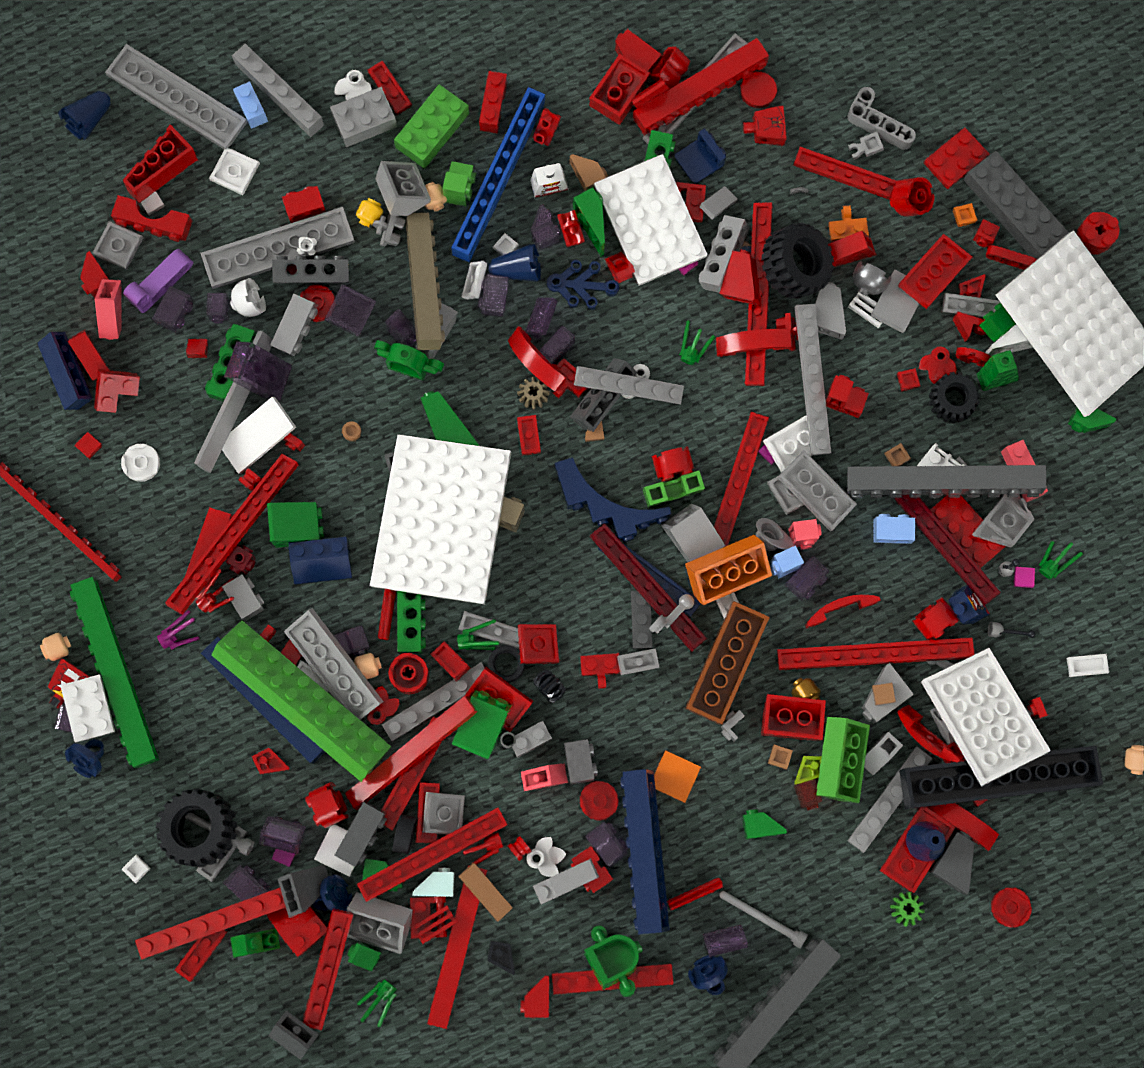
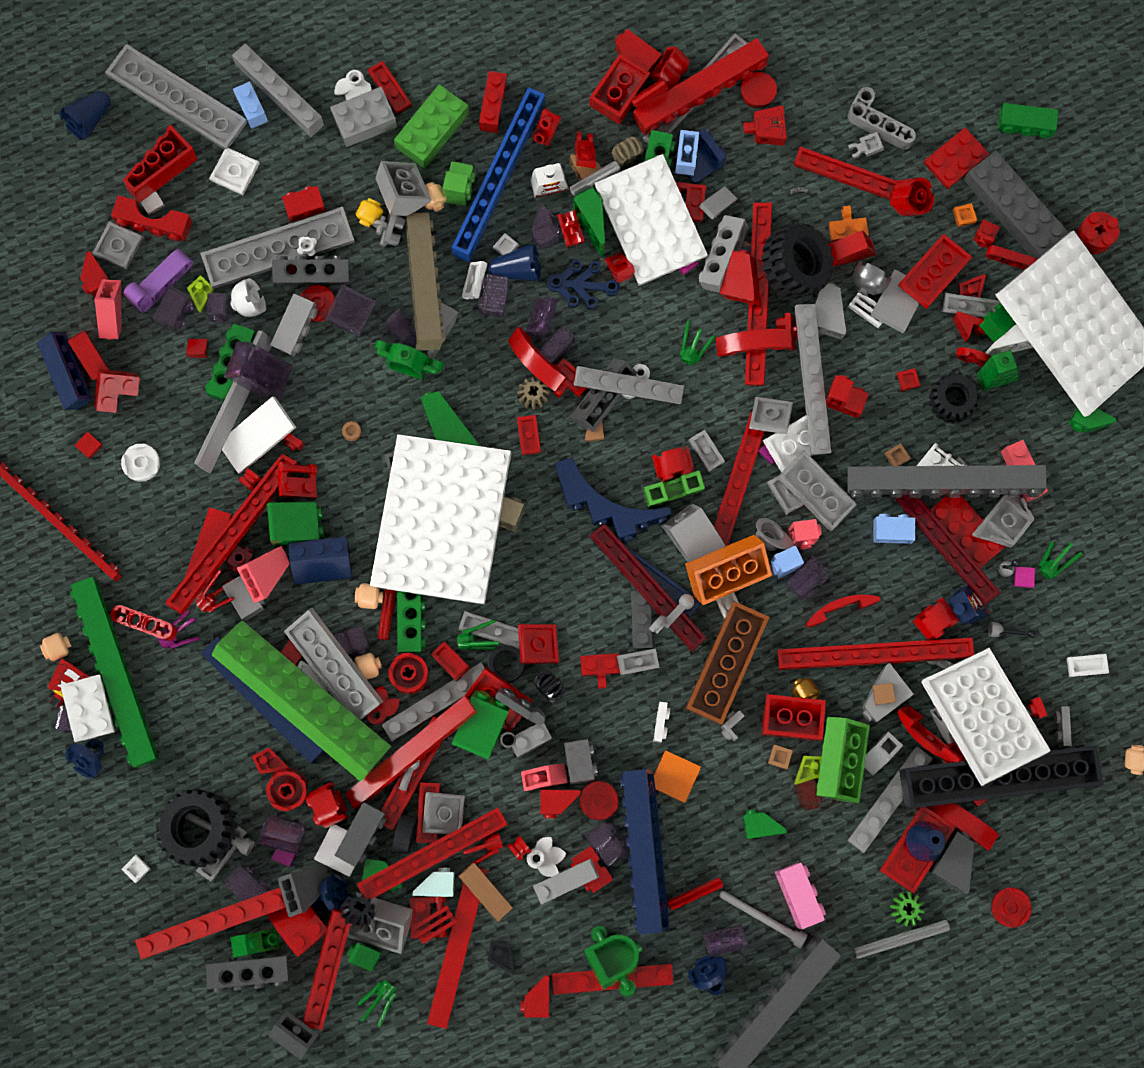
(143, 622): none -> red beam
(198, 292): none -> lime piece
(199, 954): red tile -> none
(216, 971): none -> dark grey brick
(263, 573): none -> coral slope
(268, 633): red tile -> none
(292, 799): none -> red brick
(297, 487): none -> red plate
(358, 911): none -> black gear
(368, 596): none -> light nougat head
(407, 776): none -> light grey bar
(521, 706): none -> dark grey hinge
(556, 801): none -> red slope
(585, 151): none -> red hinge
(589, 181): none -> light grey axle
(627, 151): none -> dark tan gear
(662, 714): none -> white plate
(687, 152): none -> light blue brick
(706, 451): none -> light grey plate
(771, 415): none -> light grey tile
(800, 895): none -> bright pink brick
(901, 939): none -> light grey axle
(937, 367): red plate -> none
(1027, 120): none -> green brick
(1063, 735): none -> light grey plate

